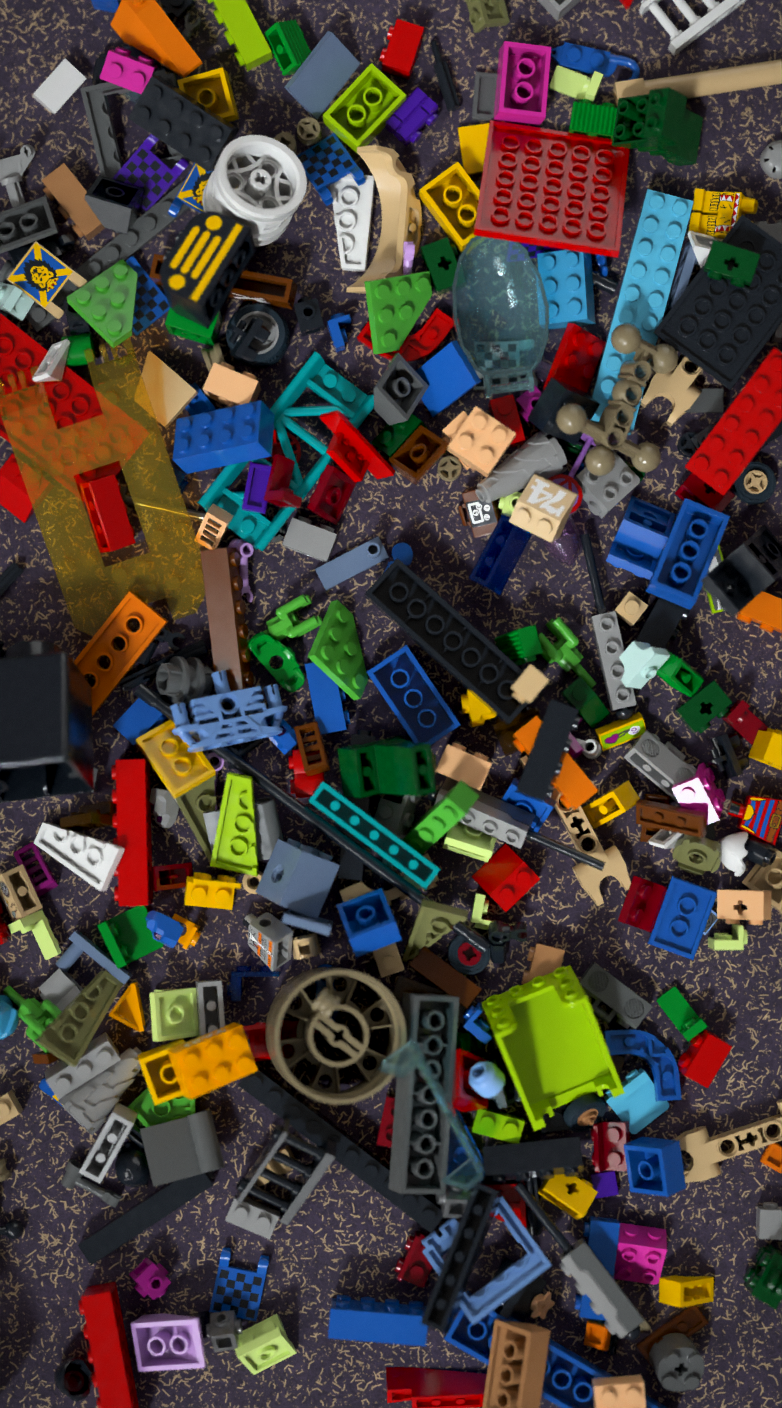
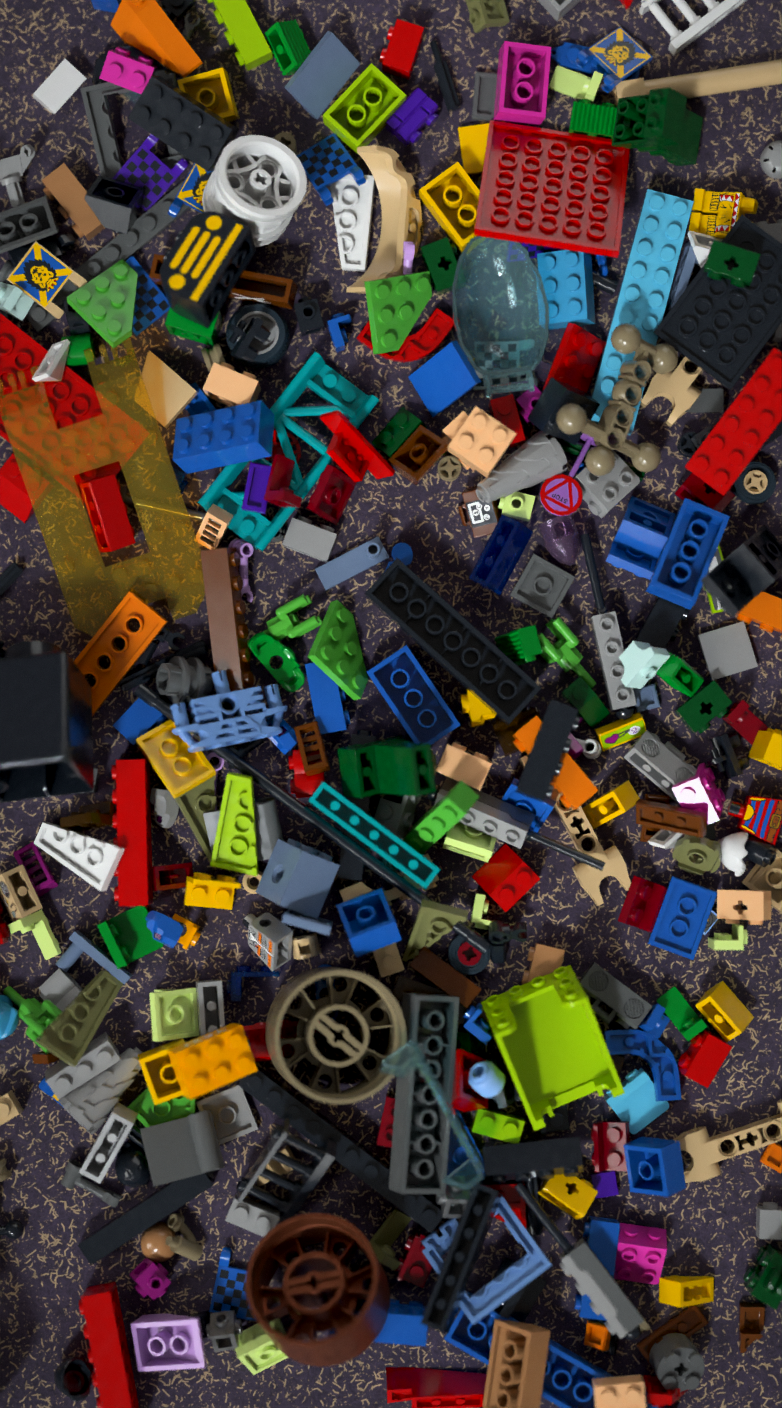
(129, 1009): light orange slope -> none
(154, 1244): none -> medium nougat hair
(186, 1245): none -> dark tan plant
(230, 1113): none -> light grey tile
(304, 1287): none -> copper wheel
(306, 127): dark tan wheel -> none
(326, 1003): dark tan wheel -> none
(385, 1237): none -> olive bracket
(398, 391): dark grey slope -> none
(528, 685): tan brick -> none
(541, 1305): light nougat plate -> none
(542, 586): none -> dark grey plate
(543, 508): tan slope -> none
(584, 1112): black wheel -> none
(617, 55): none -> flag
(630, 608): tan brick -> none
(646, 698): none -> sand blue tile
(655, 1021): none -> blue bracket
(657, 1394): none -> red wing
(724, 1011): none -> yellow brick
(727, 650): none -> light grey tile
(750, 1324): none -> reddish brown slope

